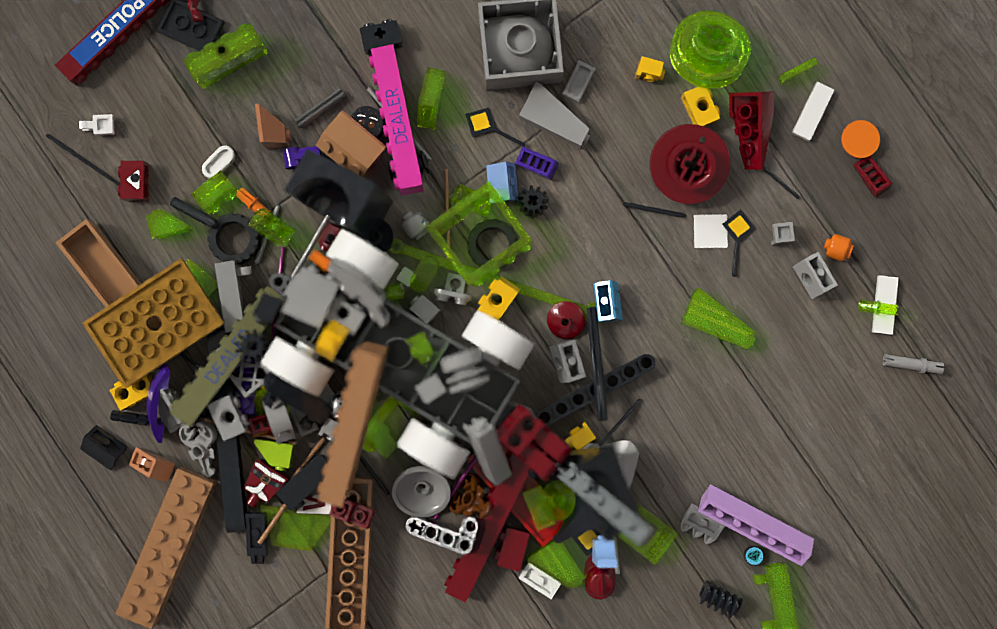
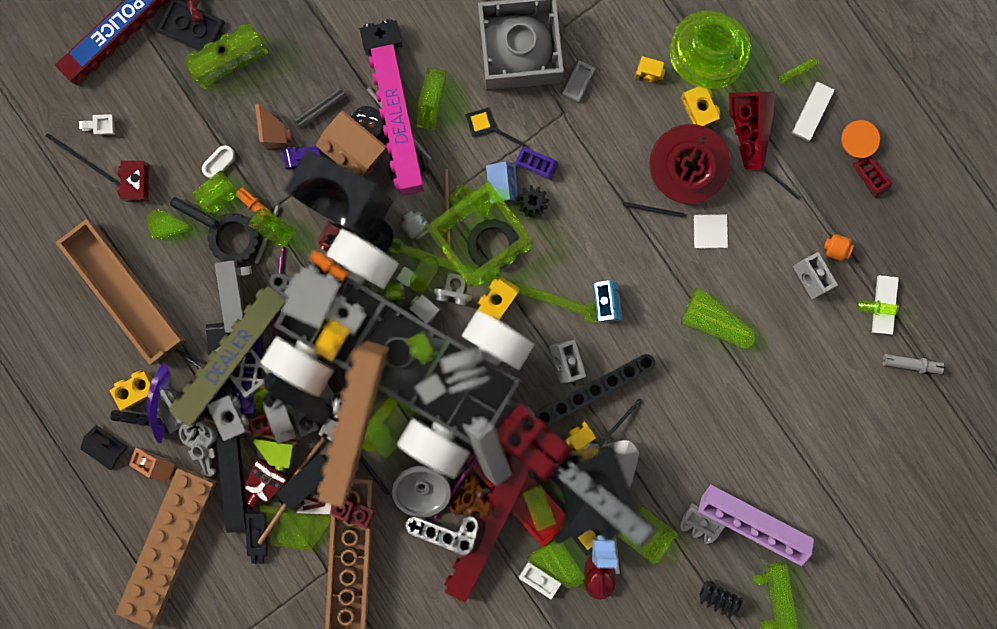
(123, 329): pearl gold plate -> none
(204, 279): clear neon green slope -> none
(253, 338): black gear -> none
(267, 309): black brick -> none
(311, 245): light grey axle -> none
(357, 283): light grey slope -> none
(512, 549): dark red brick -> none
(552, 117): light grey slope -> none
(564, 500): clear neon green dish -> none
(569, 311): dark red dish -> none
(597, 367): black axle -> none
(738, 227): piece -> none
(753, 555): tile -> none
(782, 233): light grey panel -> none

